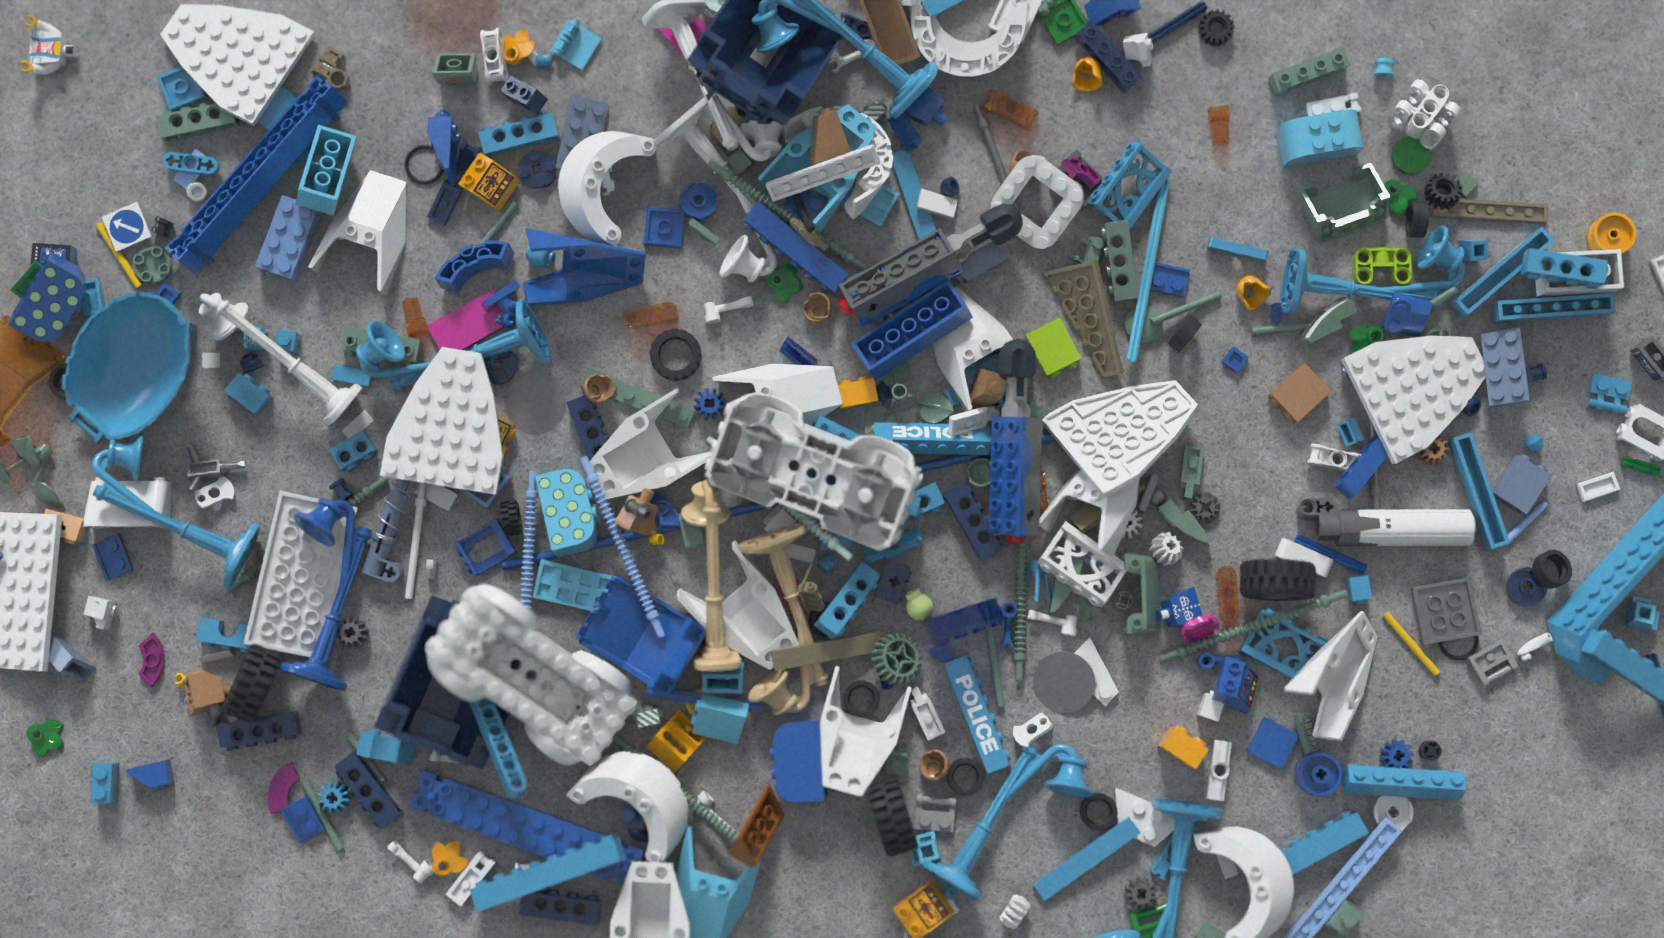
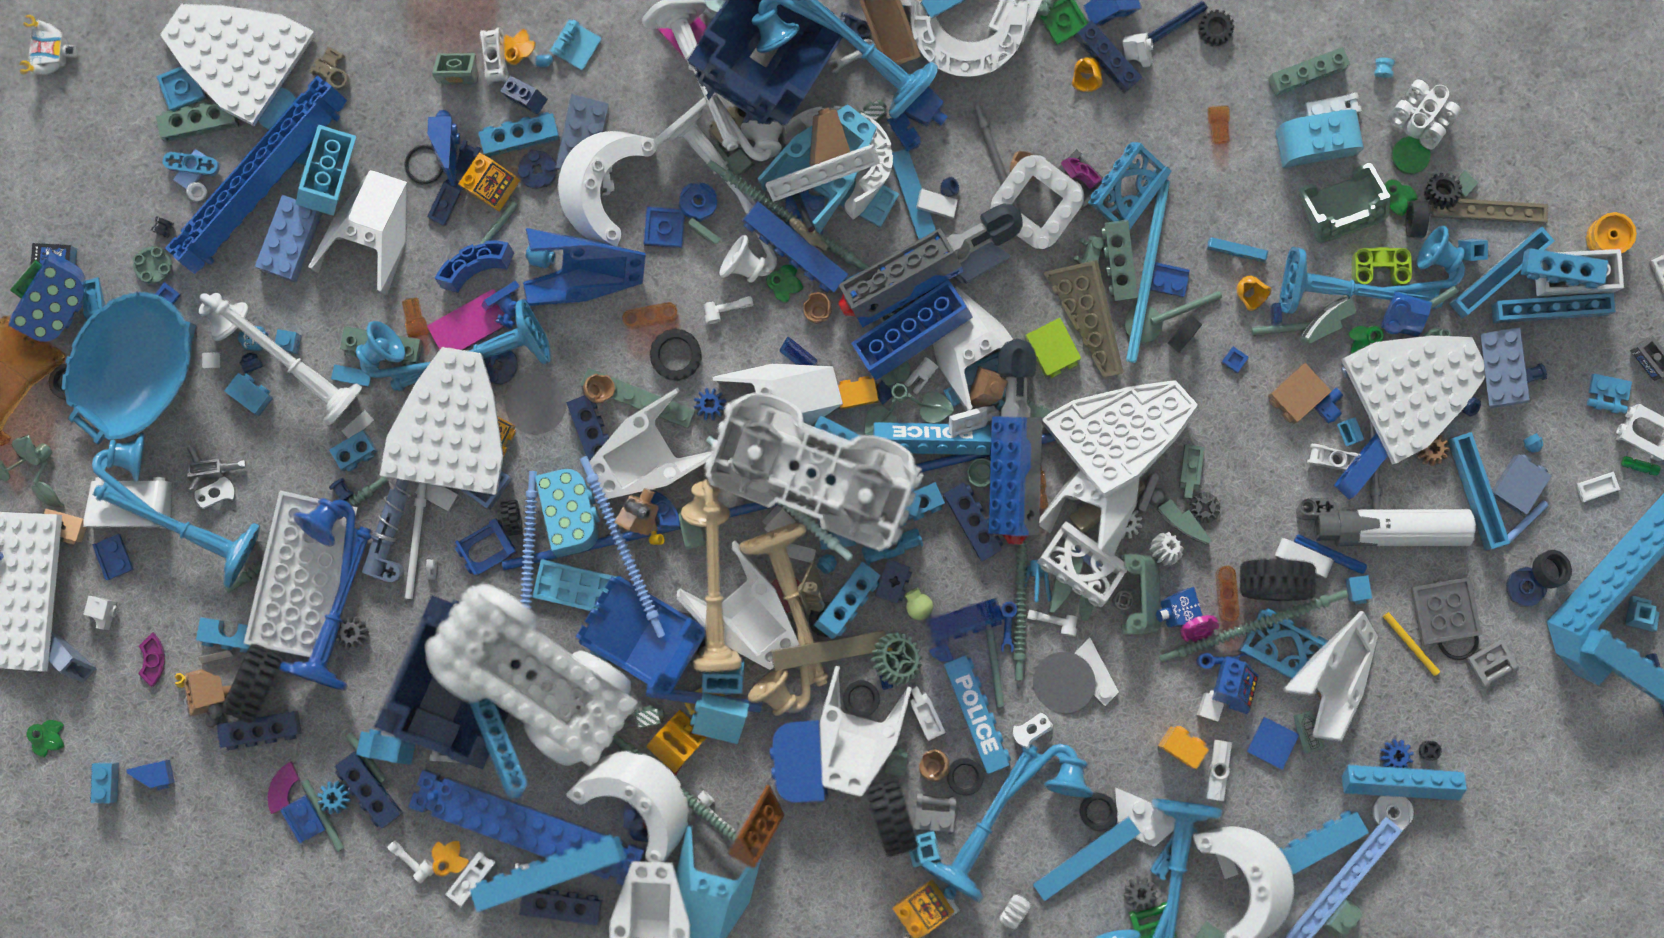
(119, 256): yellow bar -> none
(126, 226): piece -> none
(924, 372): none -> white hinge
(999, 108): clear orange piece -> none
(1315, 762): blue wheel -> none
(1327, 407): none -> blue piece
(1534, 644): white arm -> none

